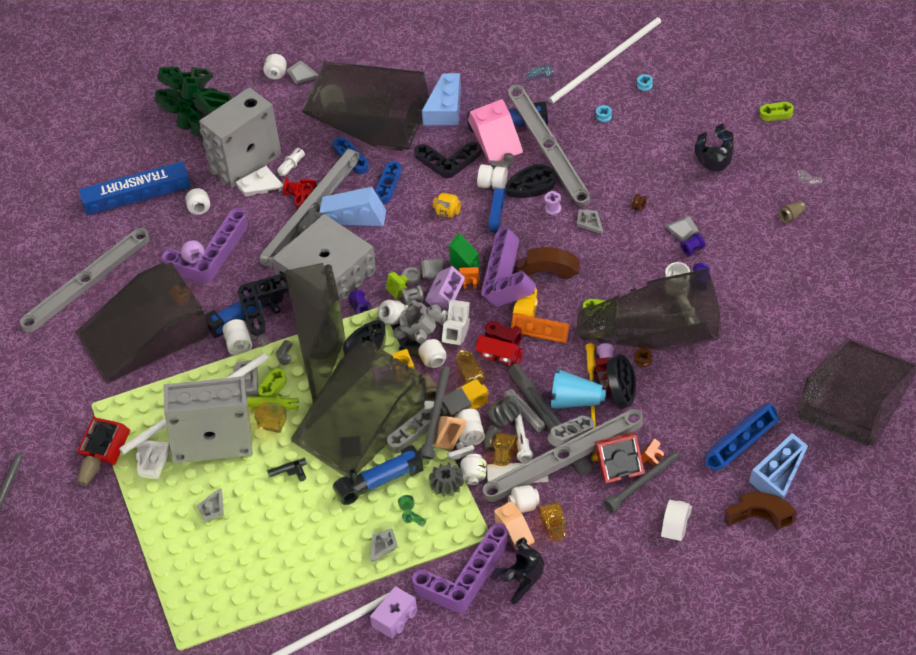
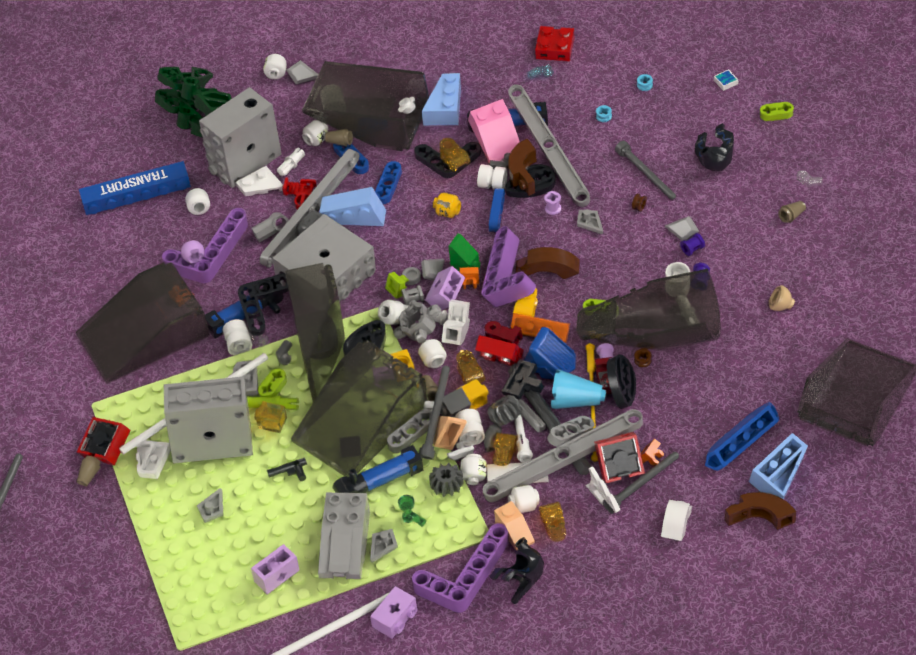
(75, 287): light grey beam -> none
(268, 227): none -> light grey piece
(275, 569): none -> lavender brick
(314, 133): none -> white head
(340, 137): none -> dark tan cone
(344, 535): none -> light grey piece
(359, 302): dark purple bush -> none
(407, 105): none -> white plate
(411, 346): black tile -> none
(453, 154): none -> clear yellow piece
(519, 160): none -> reddish brown arch
(522, 380): none -> black hinge
(550, 354): none -> blue piece
(554, 43): none -> red piece
(600, 490): none -> white piece
(604, 60): white piece -> none
(624, 150): none -> dark grey piece
(725, 80): none -> tile
(781, 299): none -> tan brick

